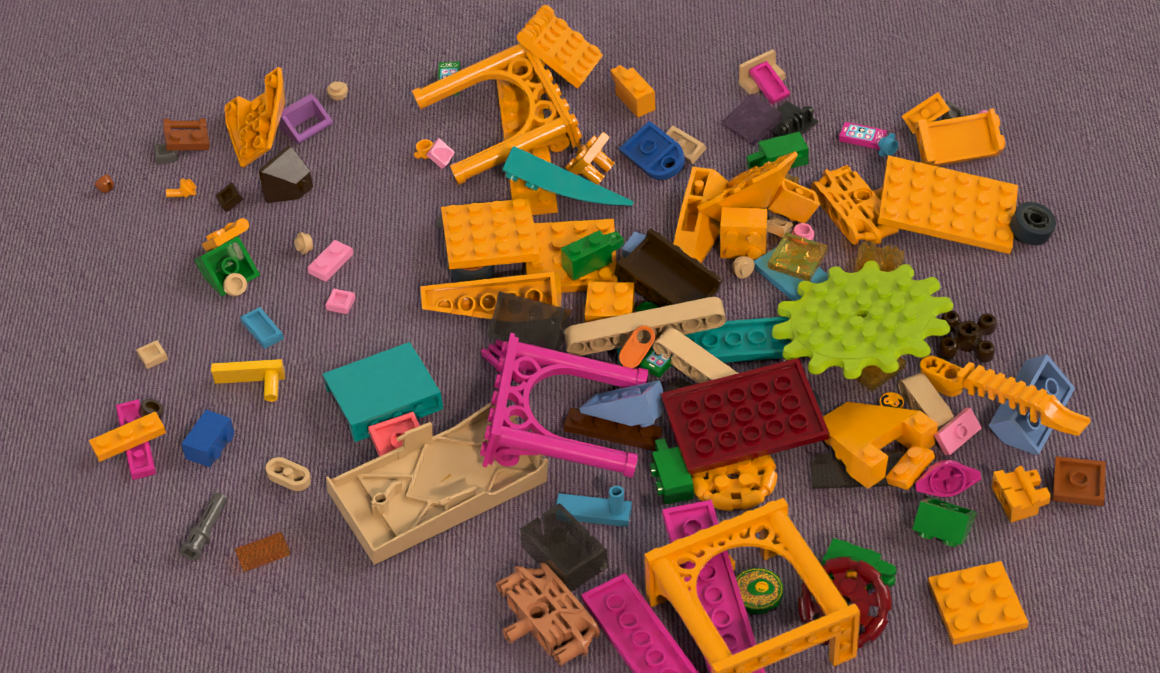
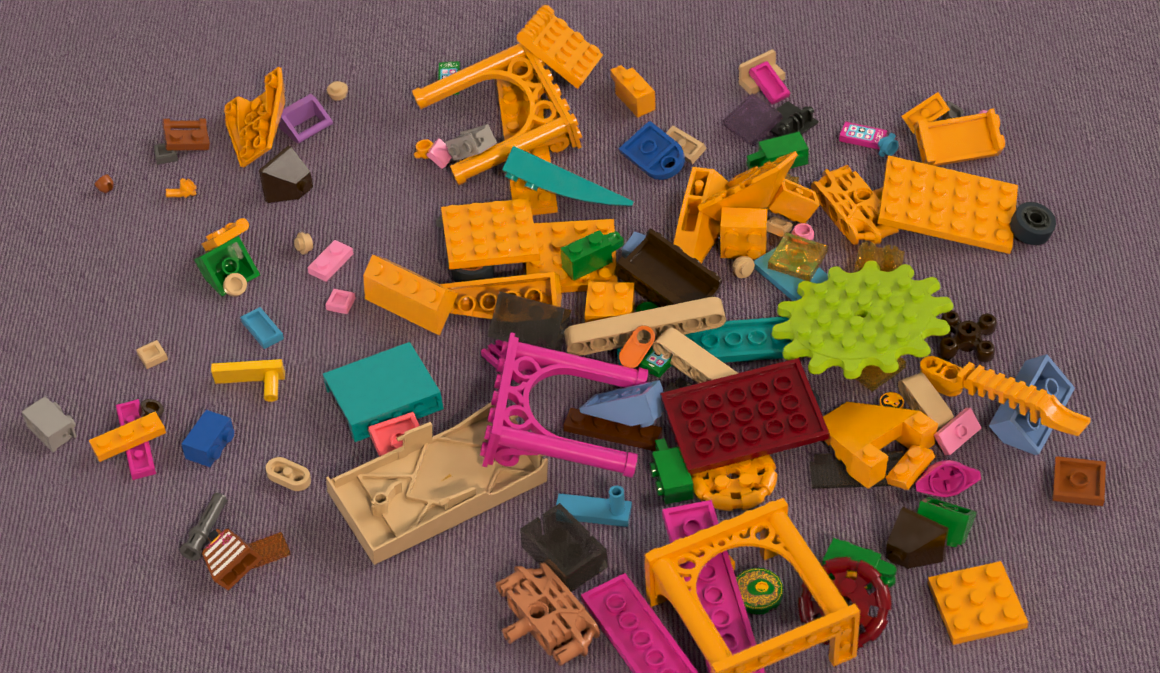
(49, 423): none -> light grey hinge
(229, 197): dark brown tile -> none
(229, 557): none -> dark orange torso
(407, 294): none -> light orange slope
(471, 142): none -> light grey hinge
(592, 152): light orange plate -> none
(916, 540): none -> dark brown slope
(1018, 494): light orange hips -> none

